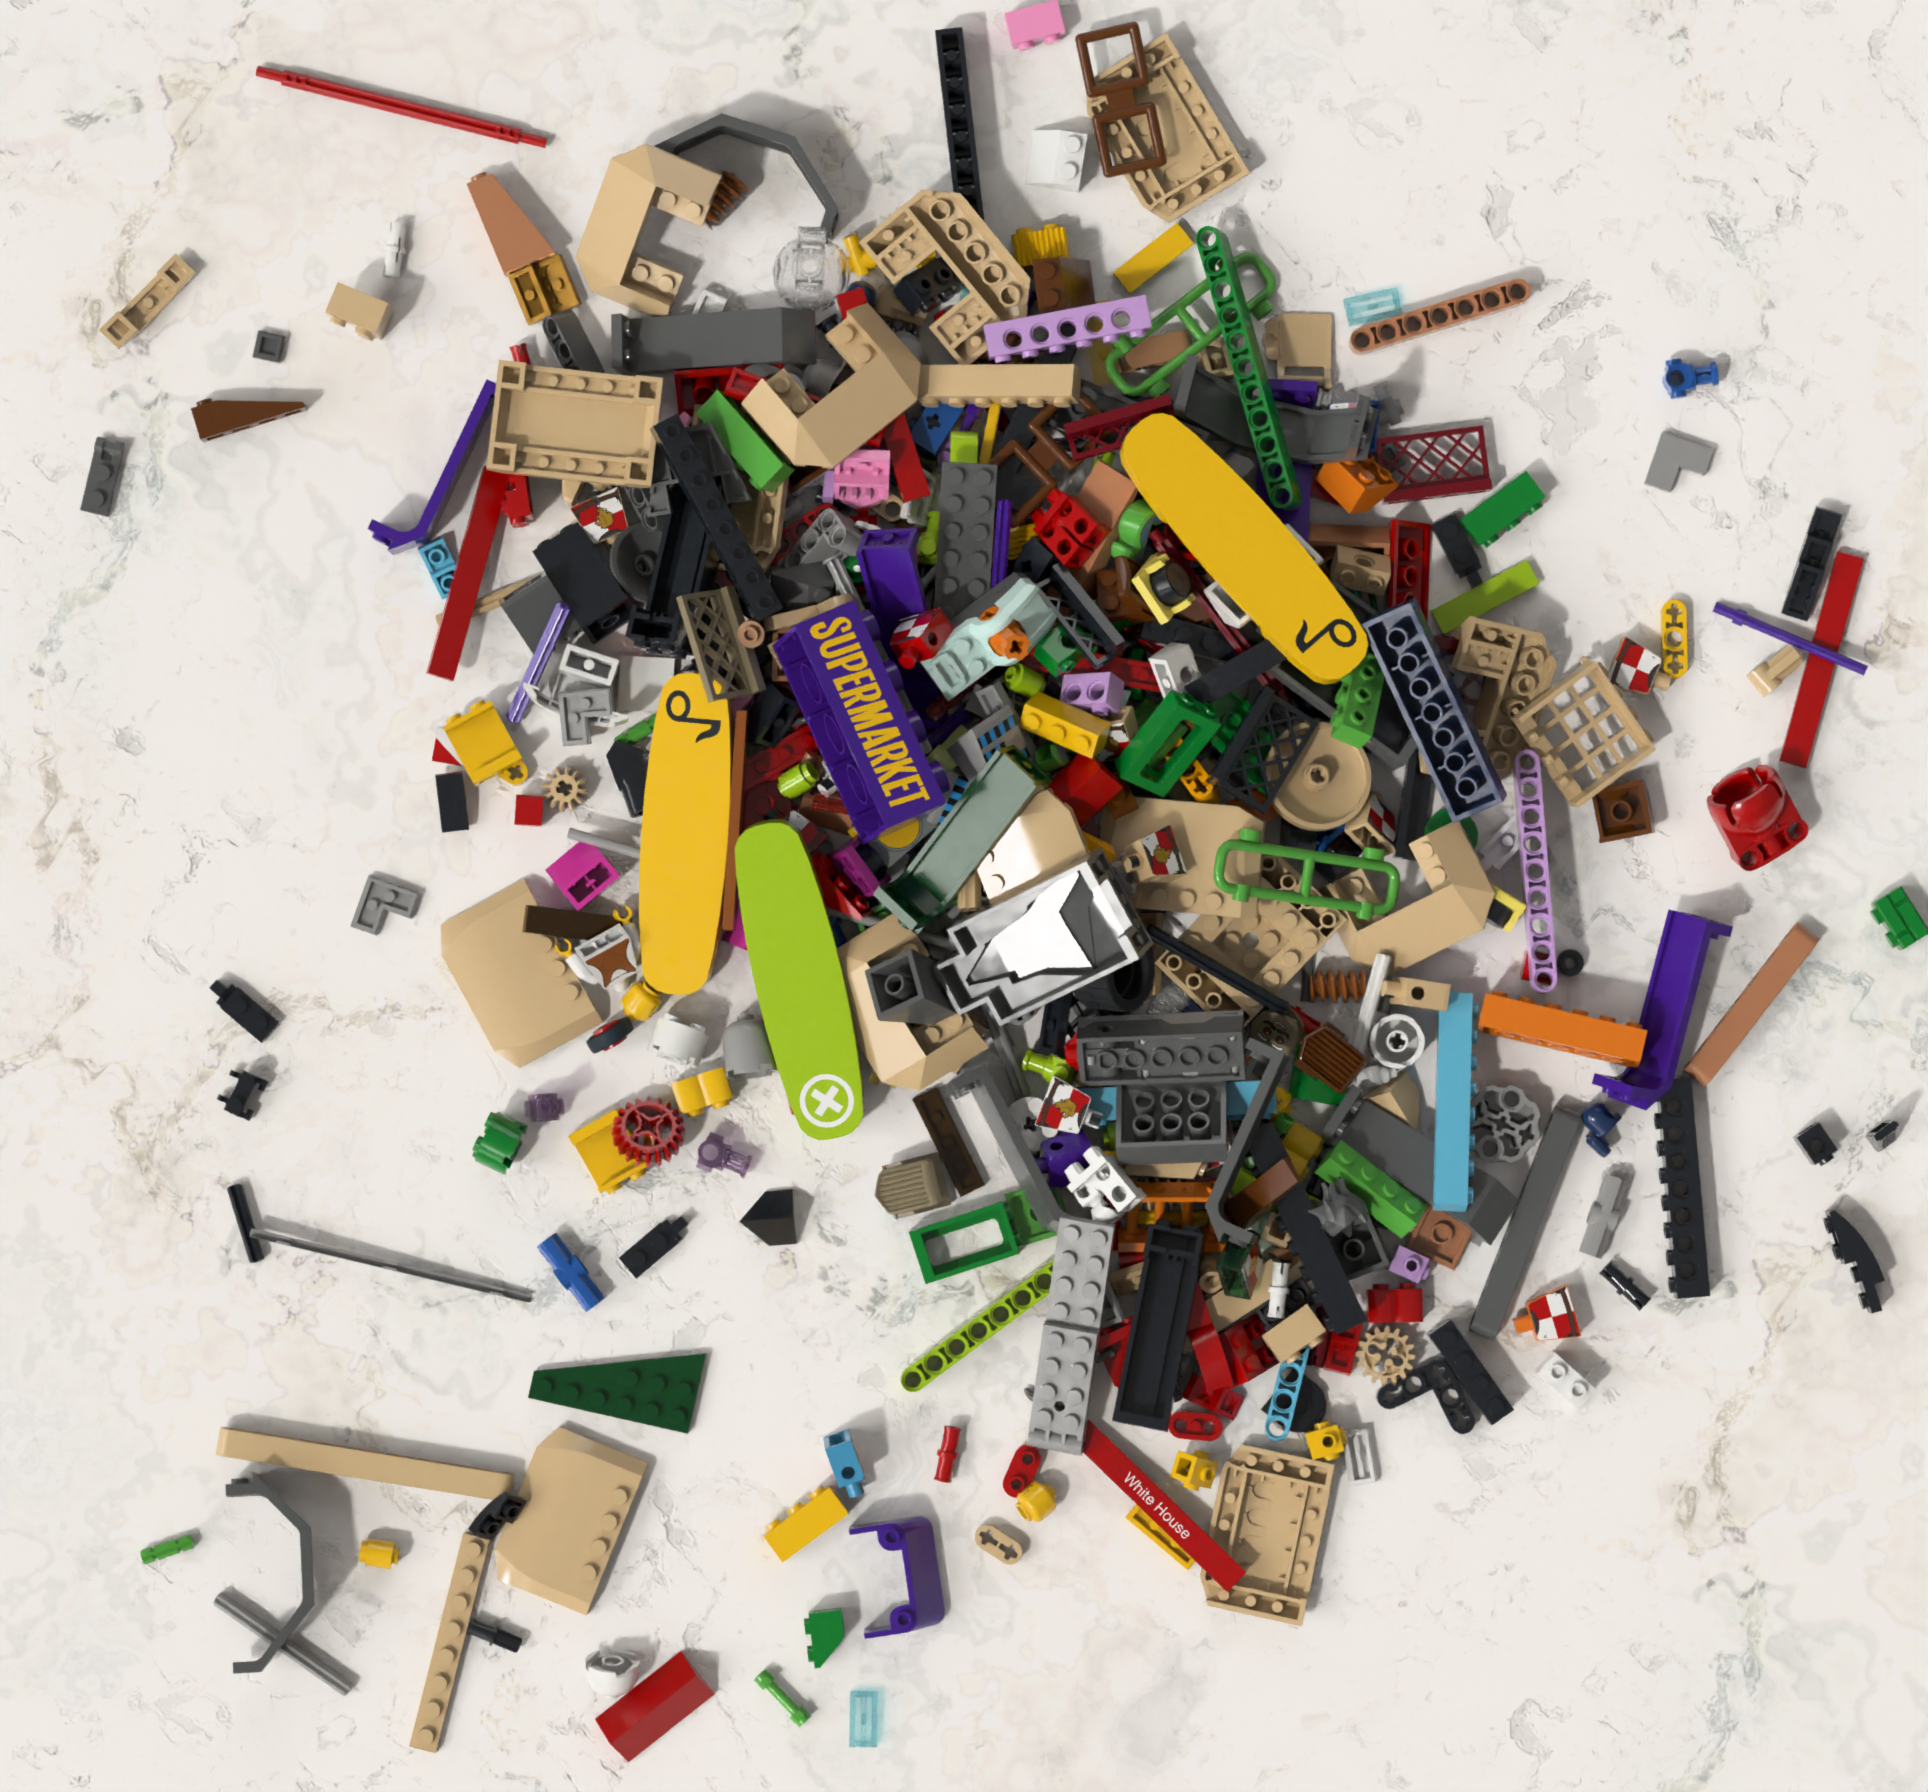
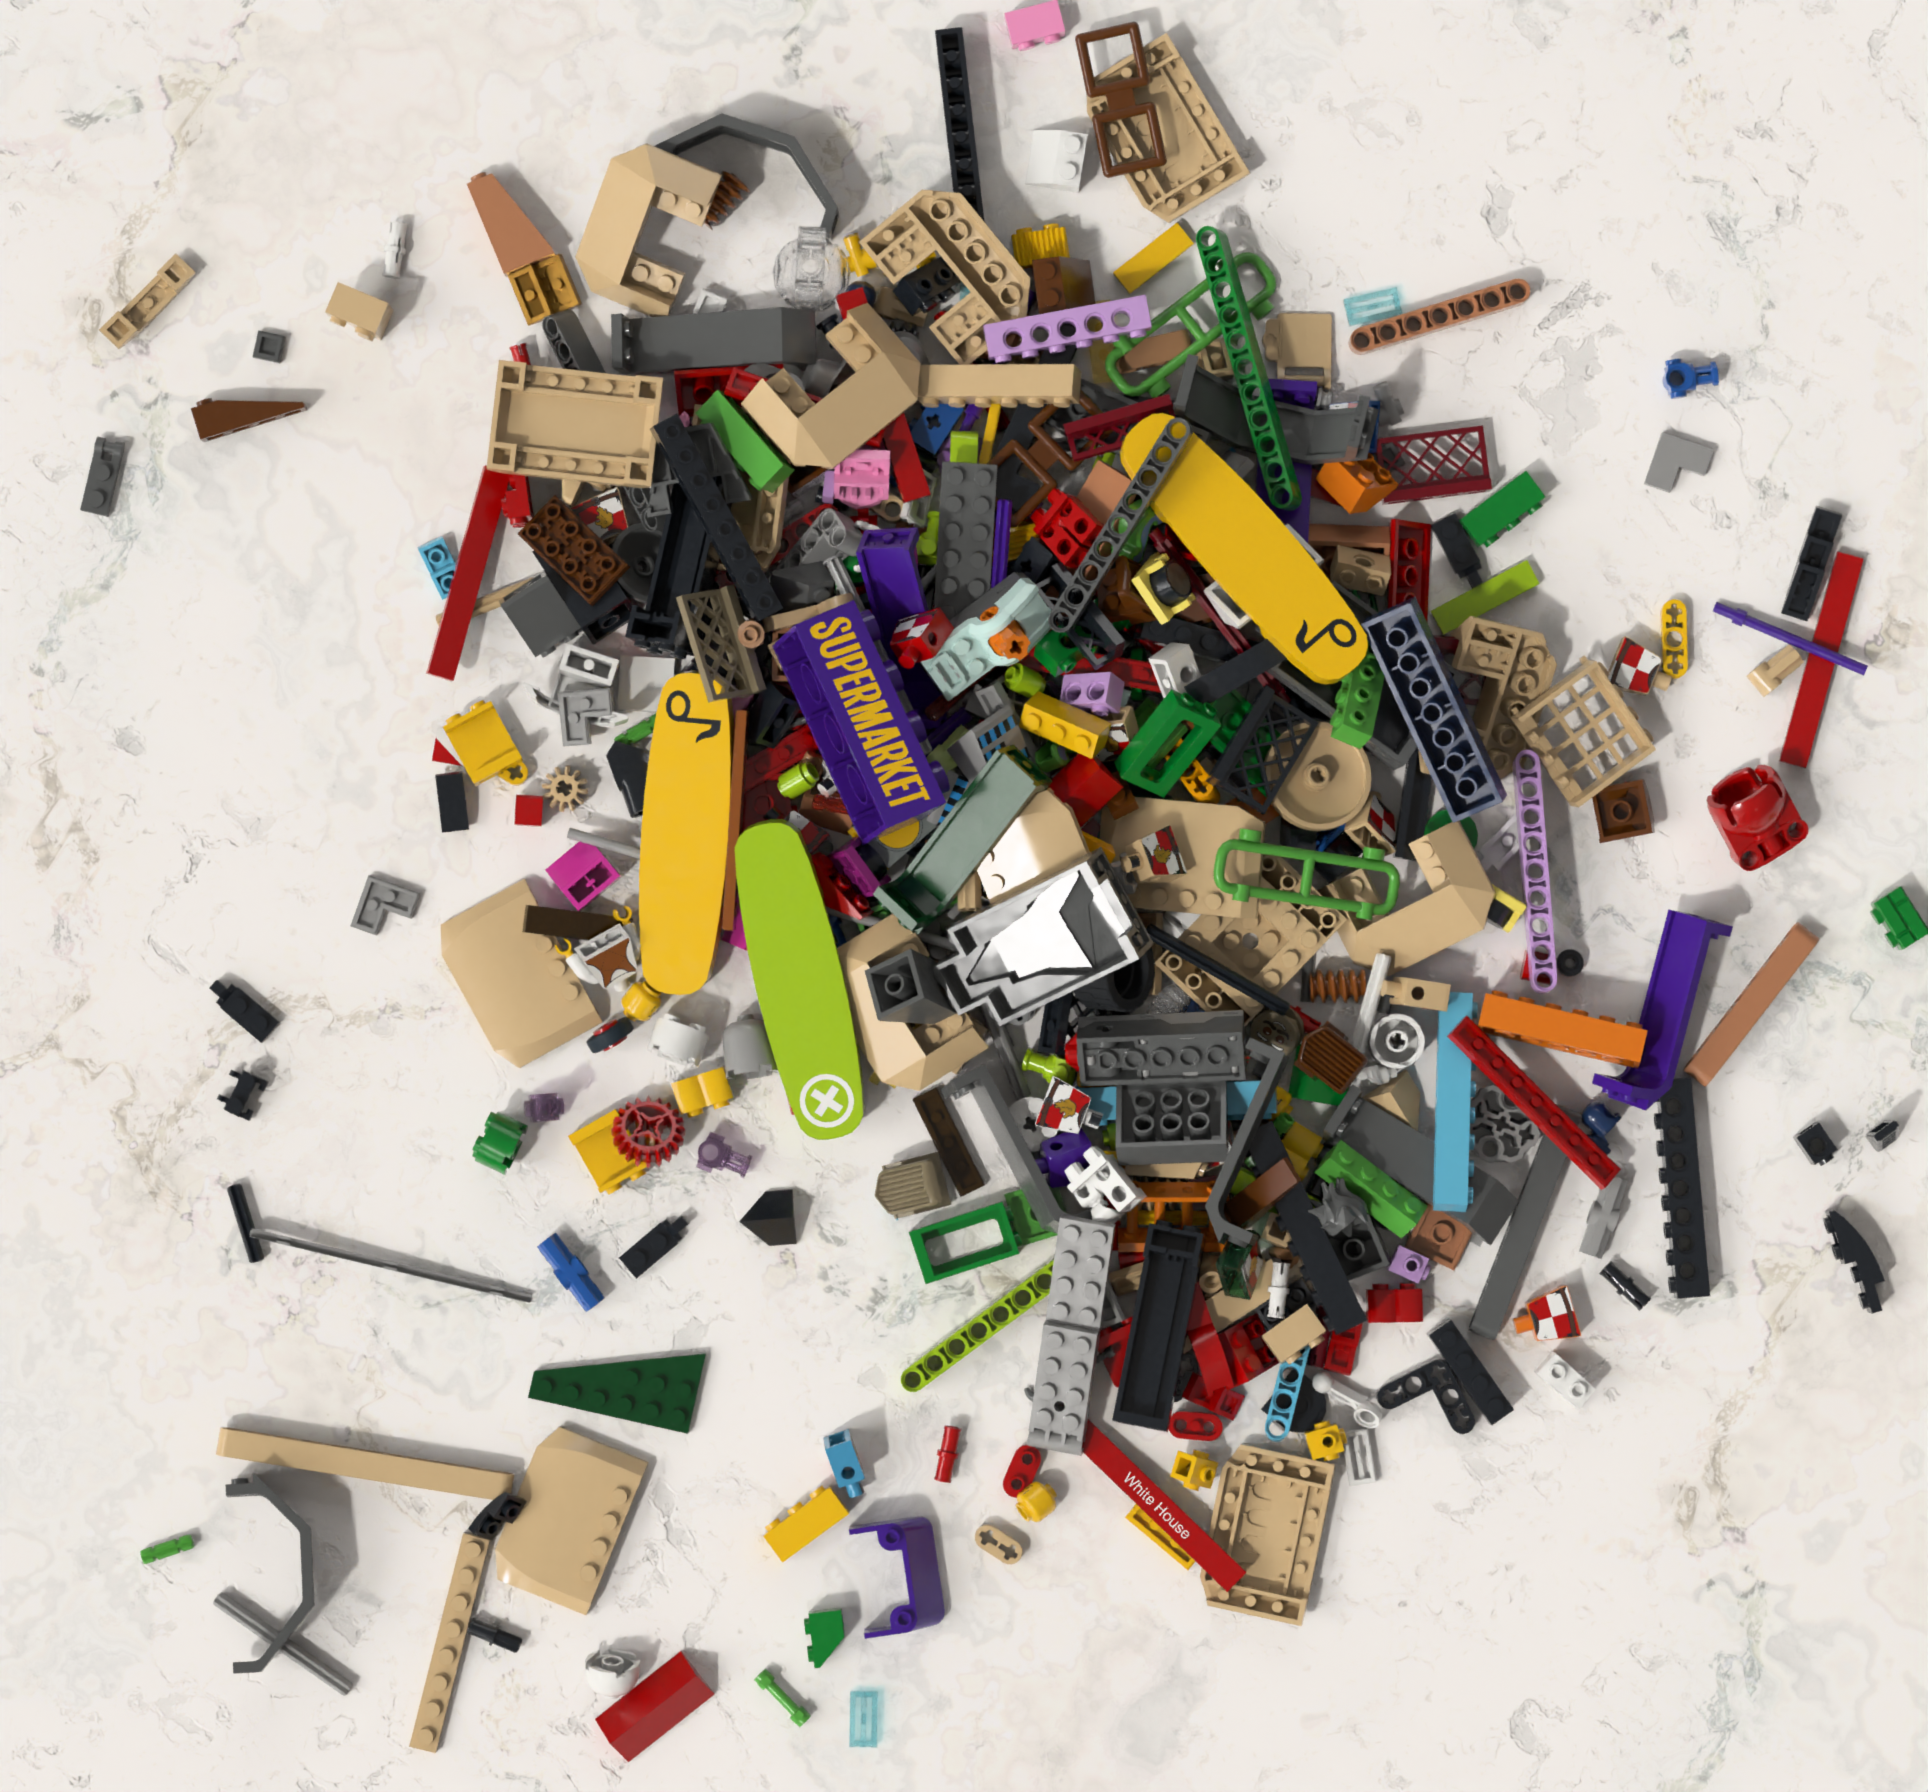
(379, 1553): yellow brick -> none
(401, 106): red axle -> none
(422, 533): dark purple panel -> none
(539, 661): axle -> none
(573, 550): none -> reddish brown tile
(1132, 517): none -> dark grey beam
(1324, 1383): none -> white piece
(1370, 1360): tan gear -> none
(1533, 1102): none -> red tile

